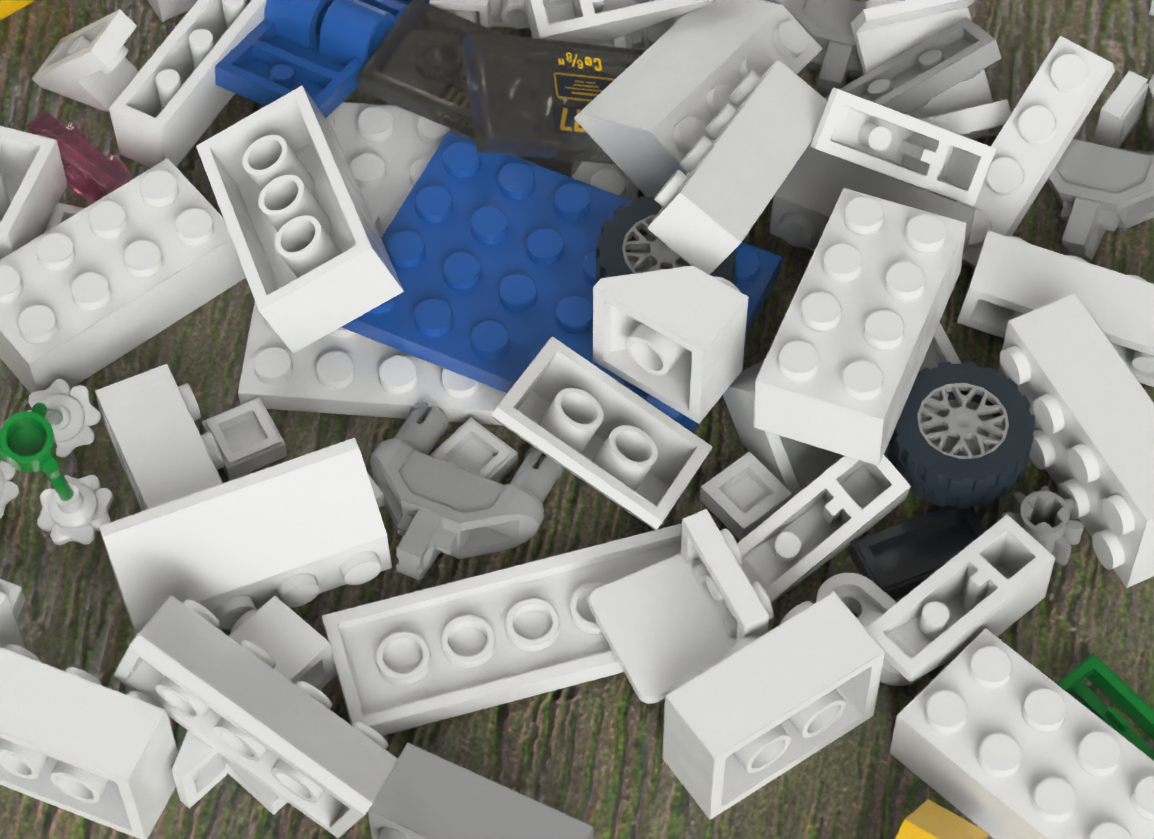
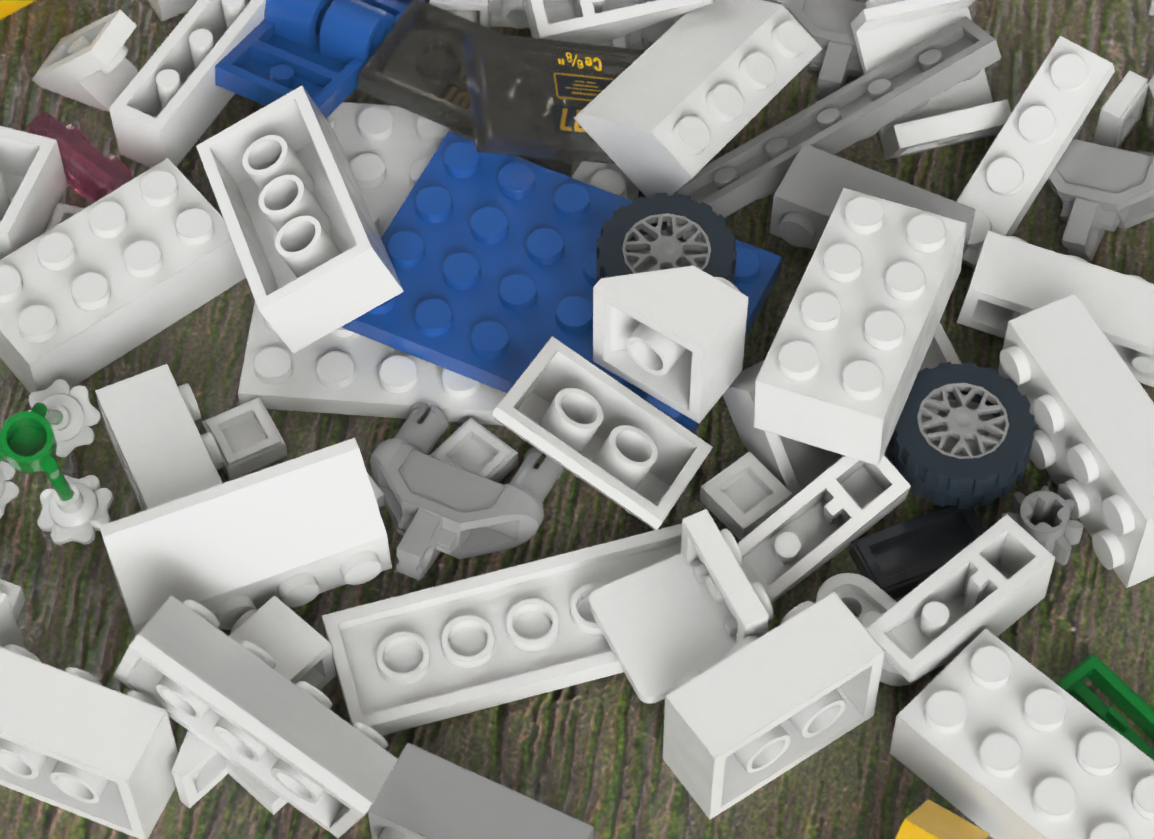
(740, 169): white brick -> none
(903, 147): white slope -> none

